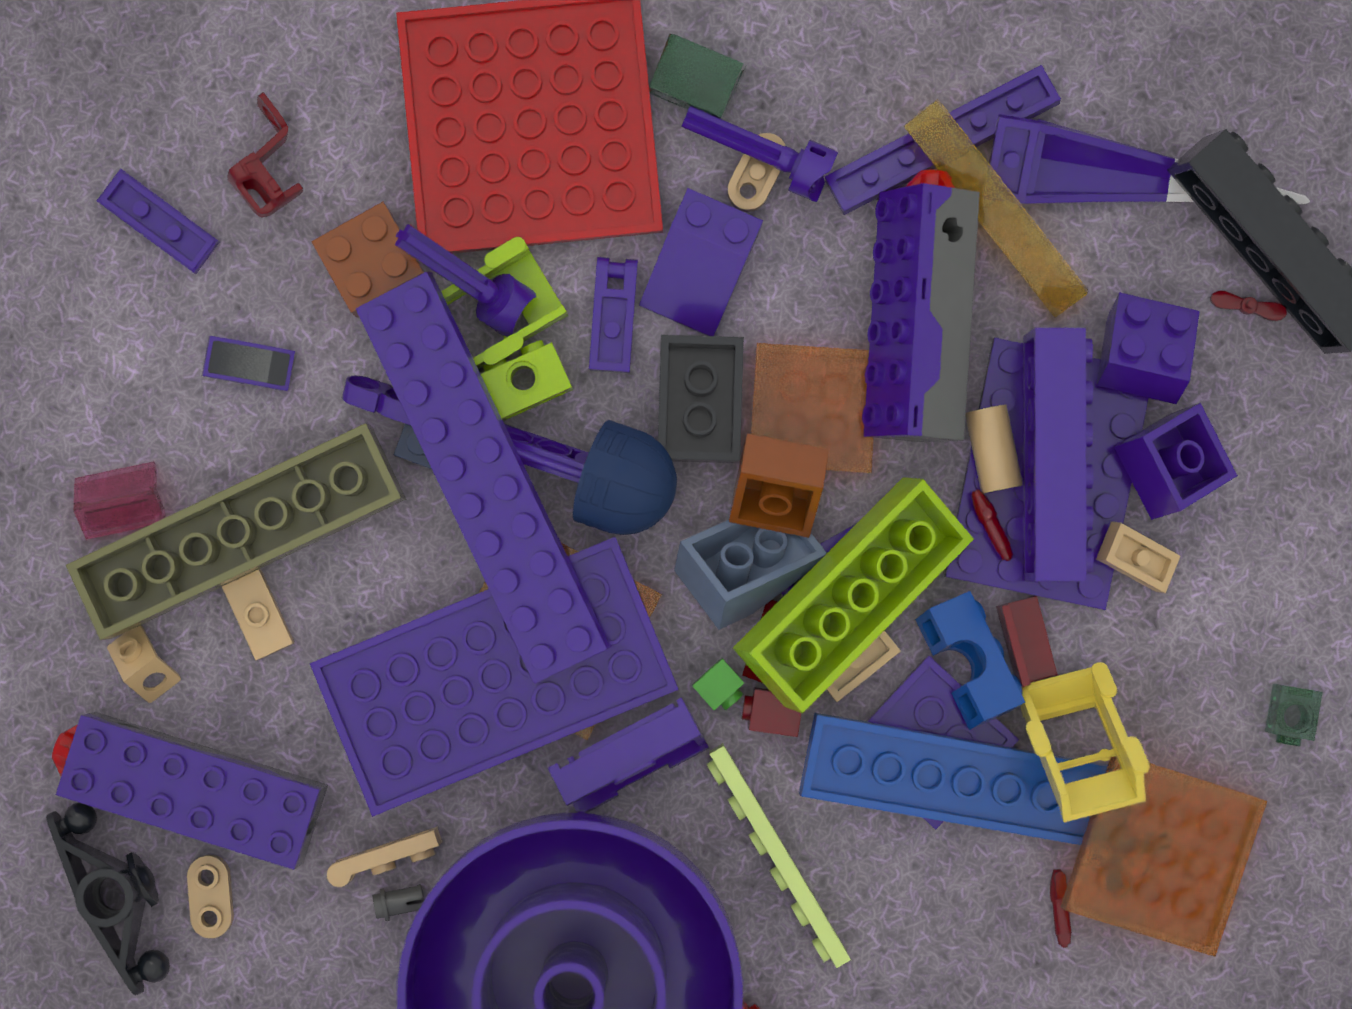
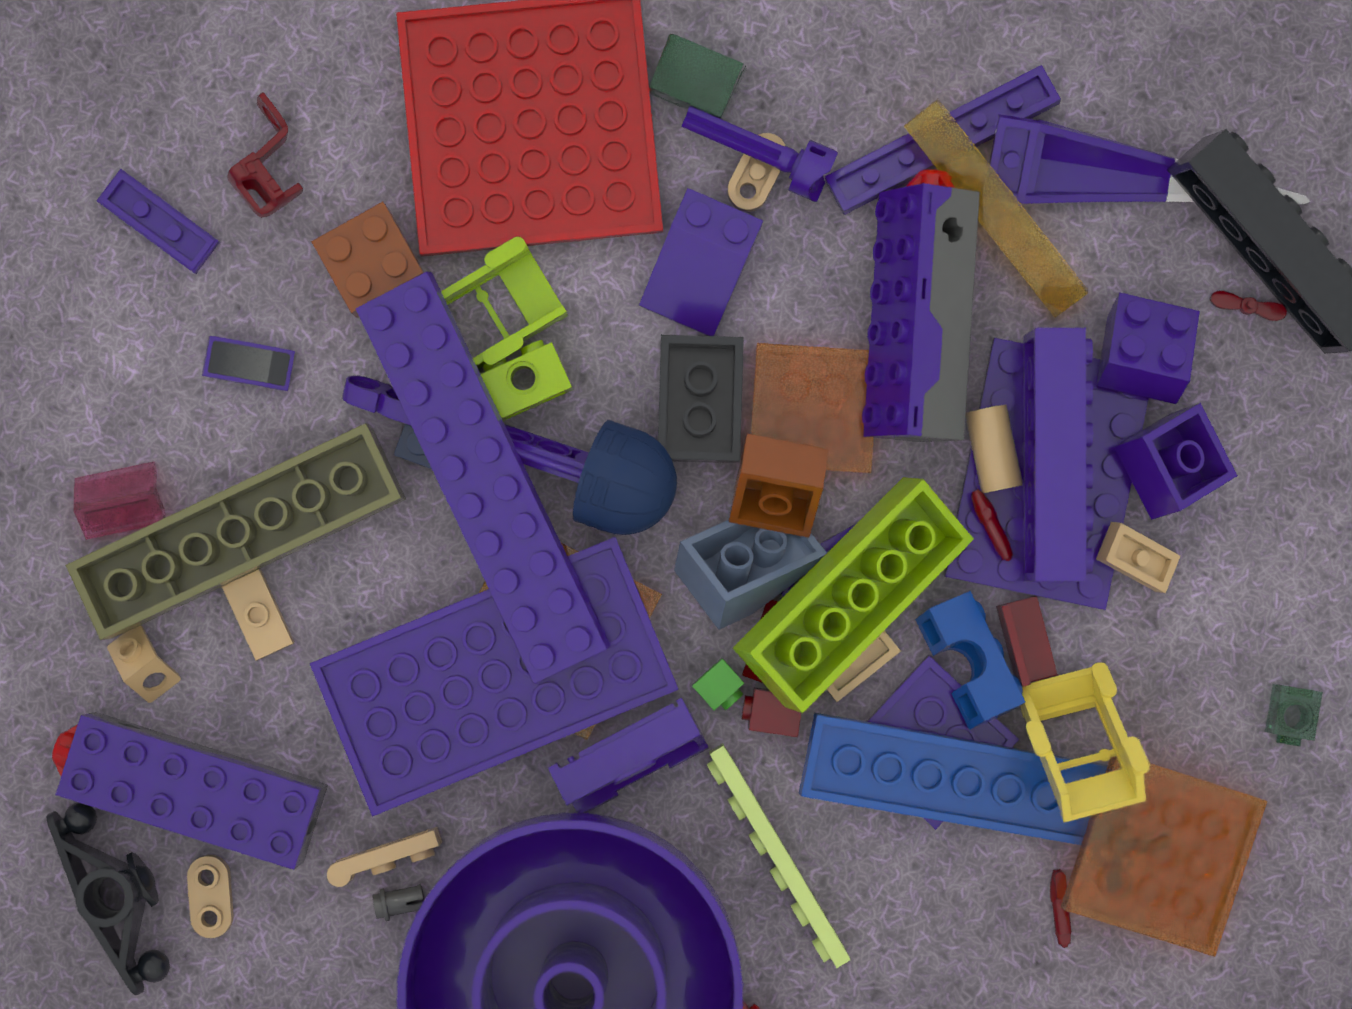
(498, 299): dark purple piece -> none
(613, 316): dark purple plate -> none

